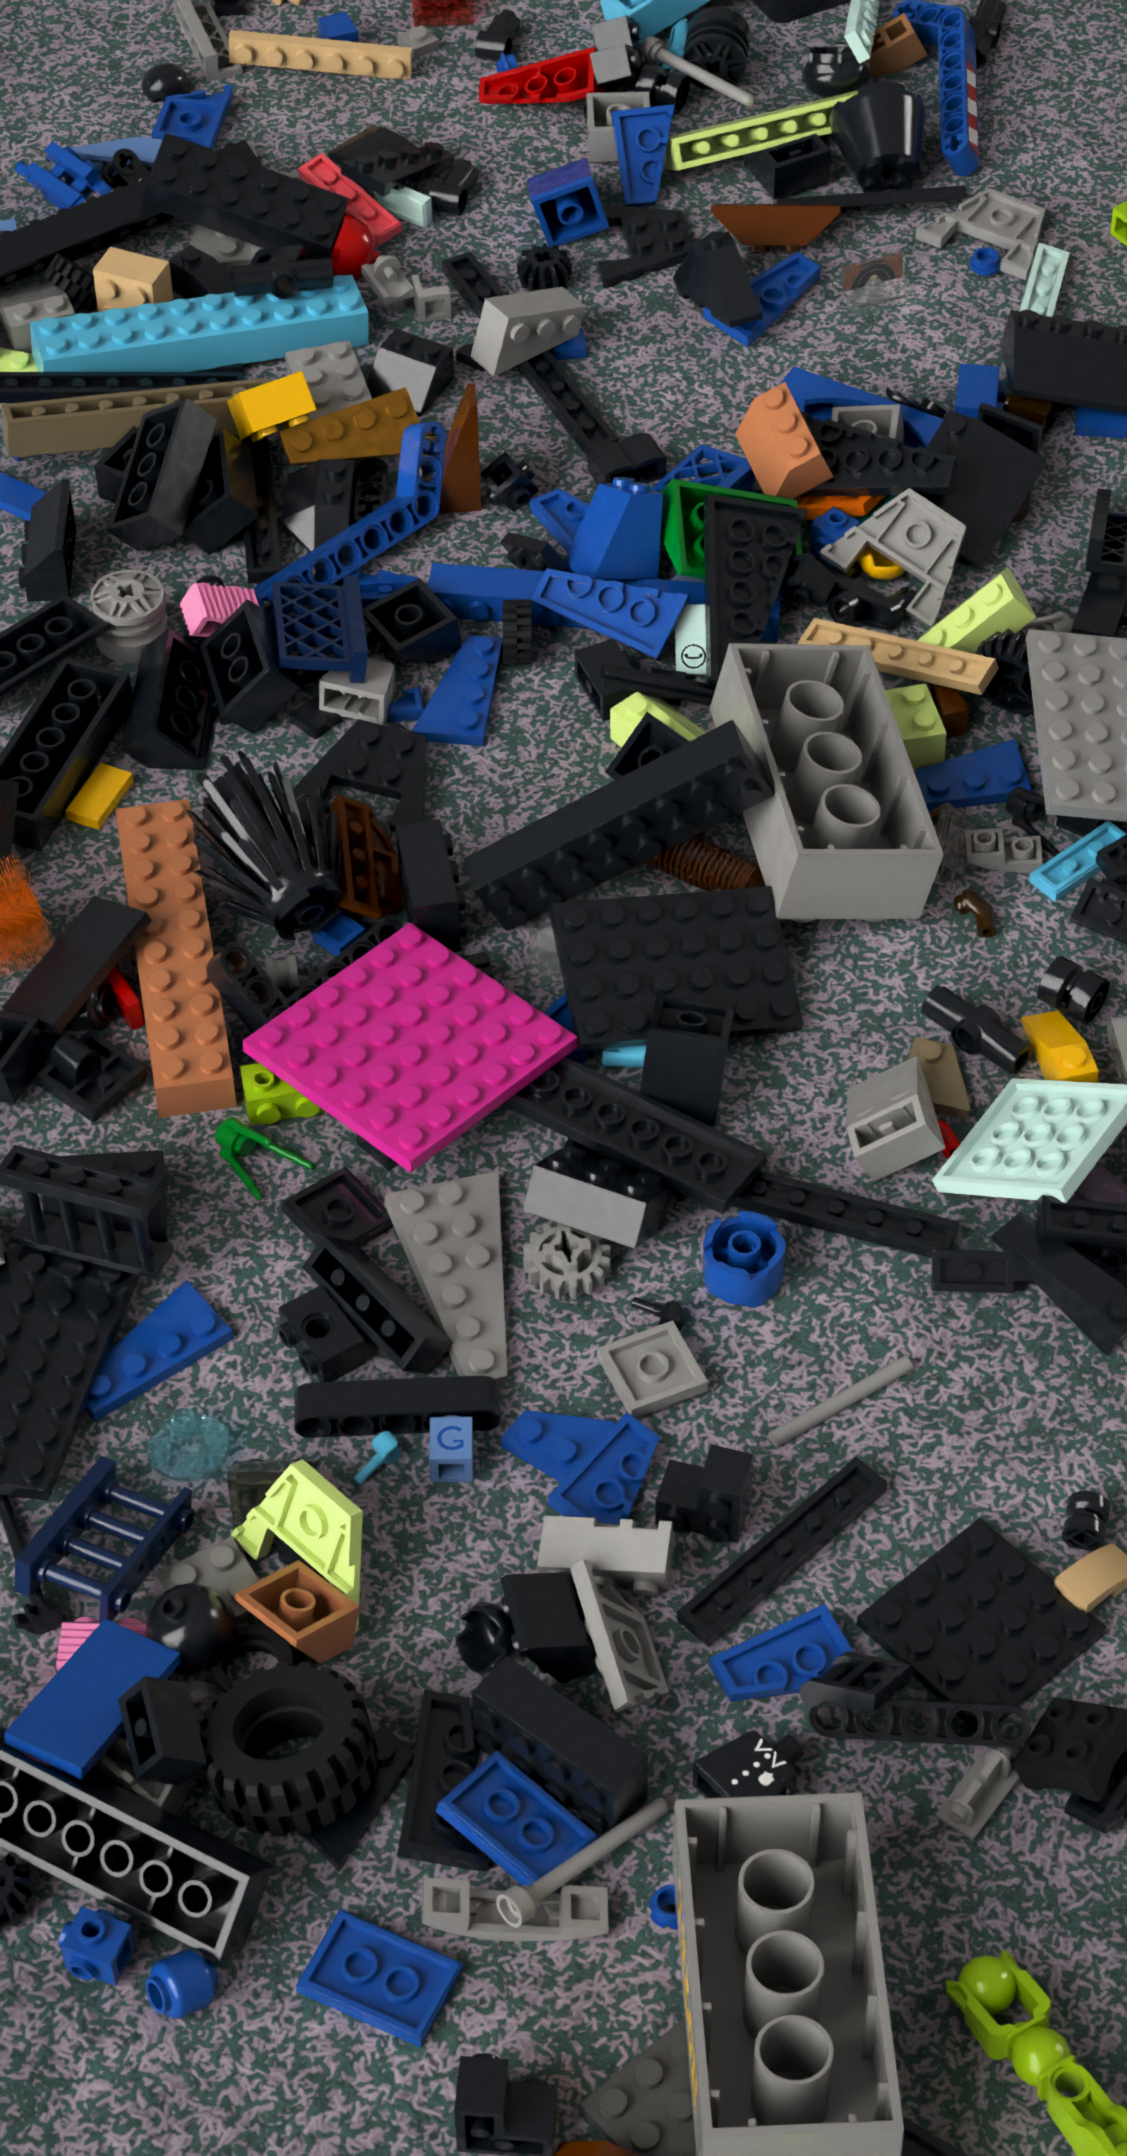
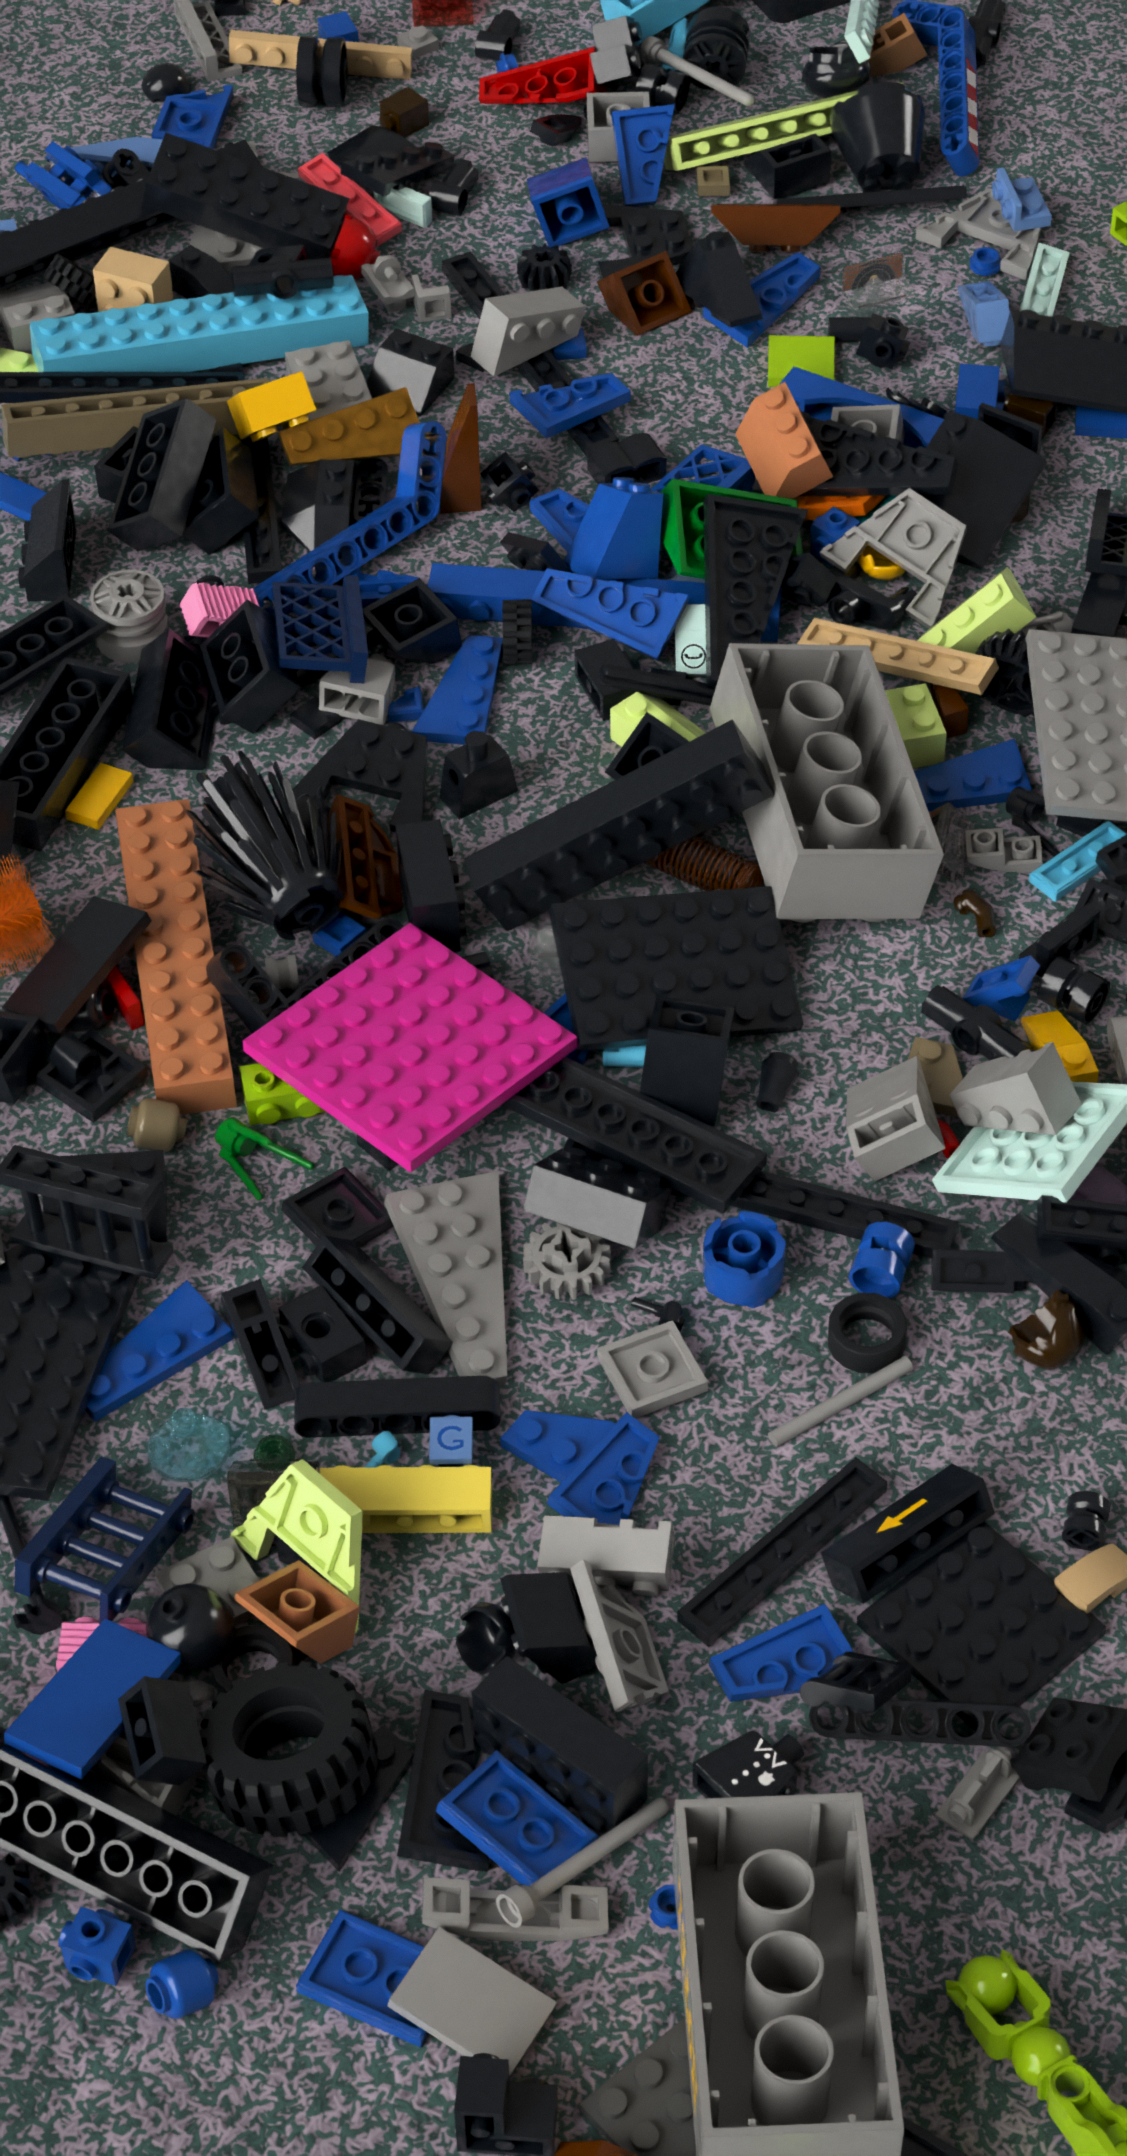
(156, 1125): none -> dark tan head
(260, 1343): none -> black slope
(274, 1445): none -> clear green plate
(321, 71): none -> black wheel
(404, 112): none -> dark brown brick
(418, 1497): none -> light yellow brick
(471, 2001): none -> light grey tile
(476, 775): none -> black torso
(555, 128): none -> black plate
(565, 407): none -> blue wing
(645, 294): none -> reddish brown slope
(710, 1497): black brick -> none
(713, 181): none -> dark tan plate
(776, 1079): none -> black cone
(804, 352): none -> lime tile
(847, 328): none -> black cylinder
(868, 1307): none -> black tyre
(882, 1259): none -> blue wheel
(884, 341): none -> black brick
(907, 1533): none -> black brick
(985, 310): none -> medium blue slope
(1004, 987): none -> blue slope
(1018, 1093): none -> light grey wedge
(1020, 202): none -> medium blue bracket
(1050, 1335): none -> dark brown hair
(1066, 939): none -> black bracket

